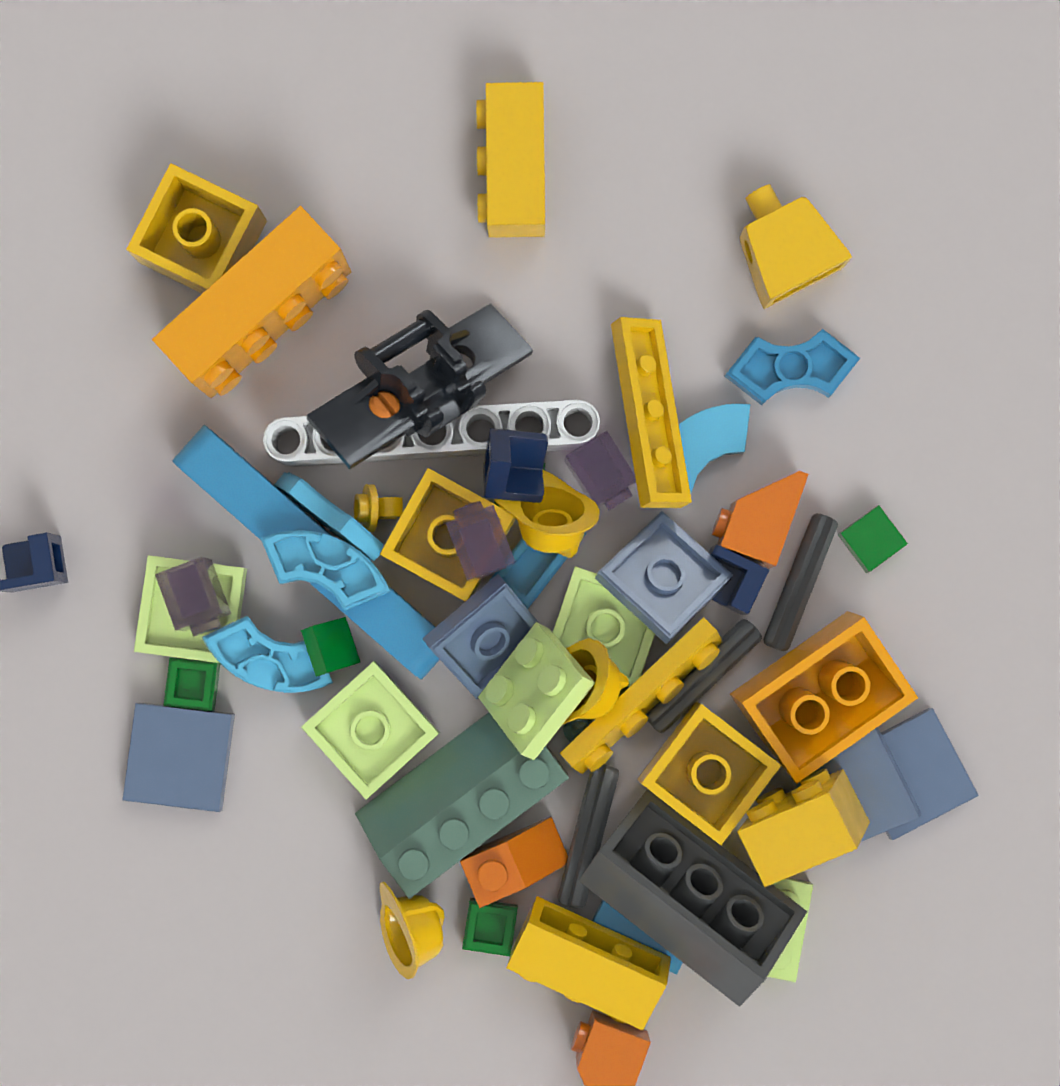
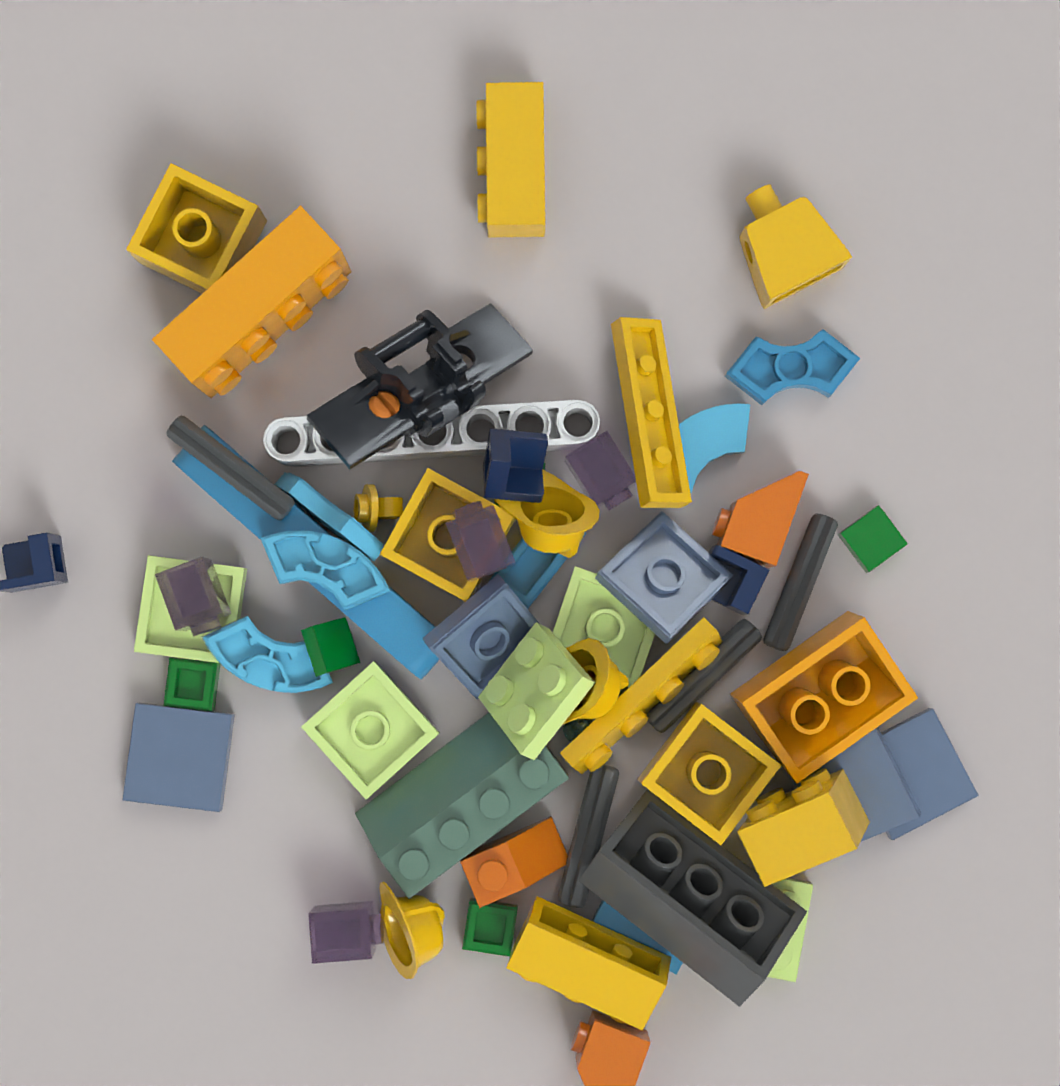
(230, 467): none -> dark grey axle
(344, 932): none -> clear purple brick

